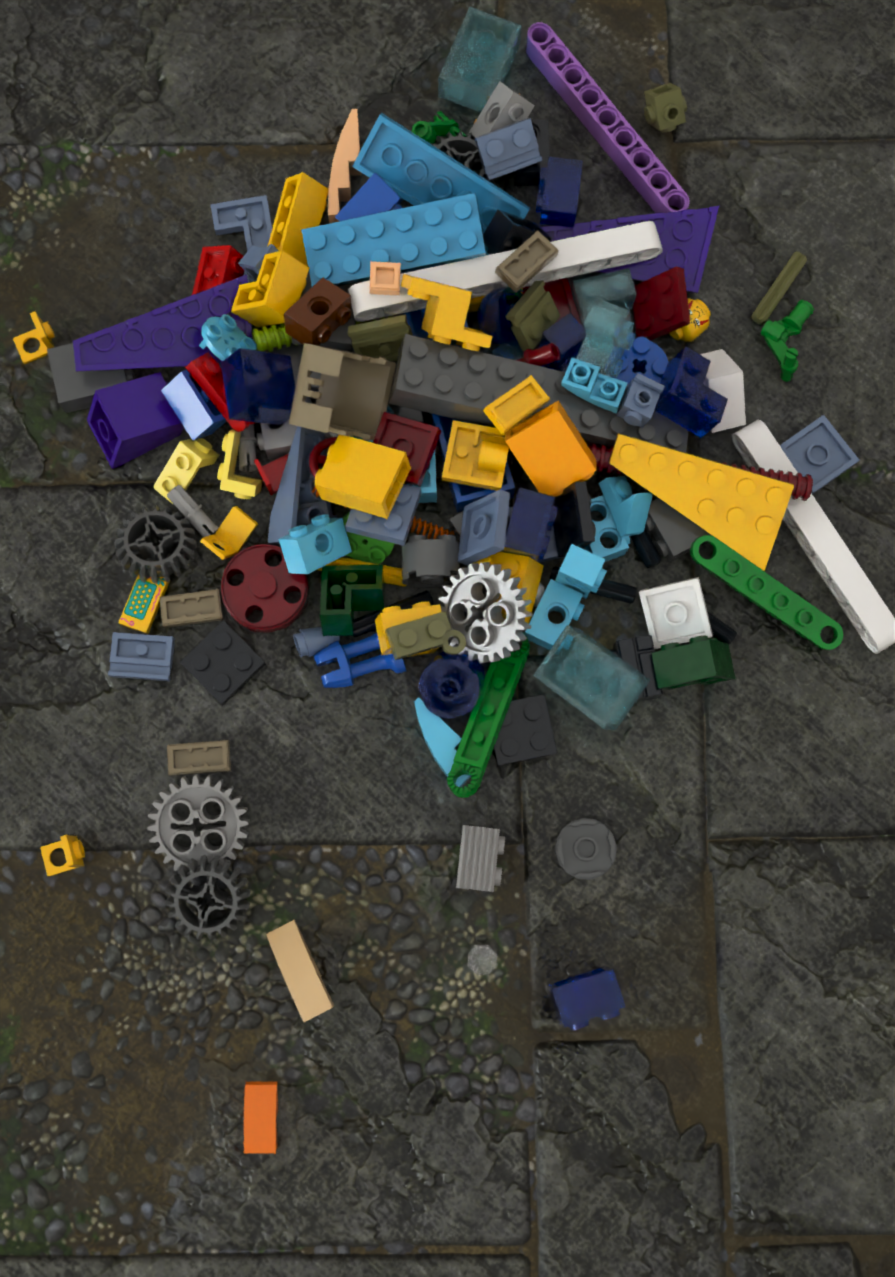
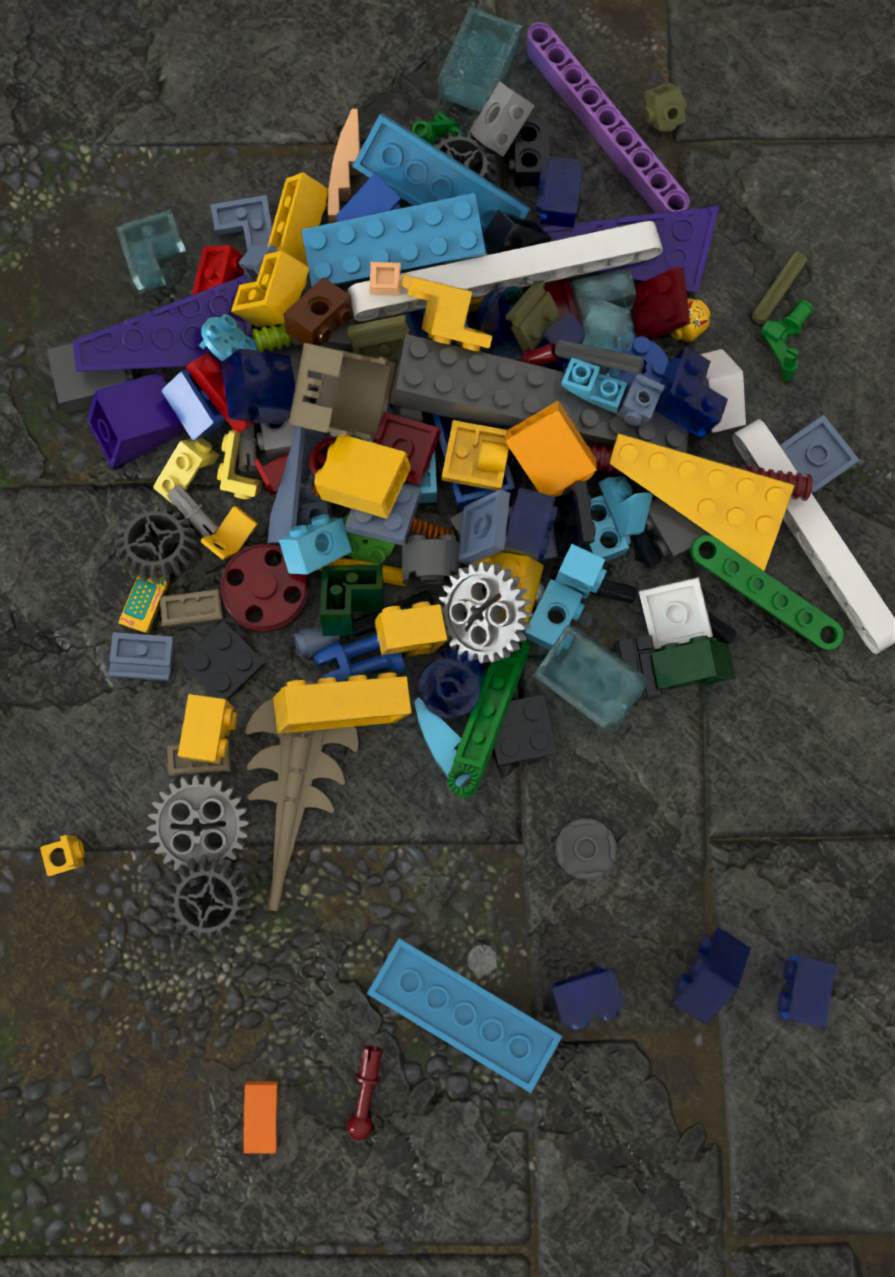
(42, 333): yellow bracket -> none
(145, 243): none -> clear light blue brick
(204, 729): none -> yellow brick
(297, 763): none -> dark tan animal
(299, 971): tan slope -> none
(341, 704): none -> yellow piece
(360, 1124): none -> dark red pin
(424, 635): olive hinge -> none
(464, 1015): none -> dark azure plate
(479, 858): light grey brick -> none
(508, 149): sand blue plate -> none
(516, 404): yellow tile -> none
(526, 261): dark tan plate -> none
(599, 356): none -> dark grey axle
(713, 975): none -> clear blue brick
(806, 991): none -> clear blue brick

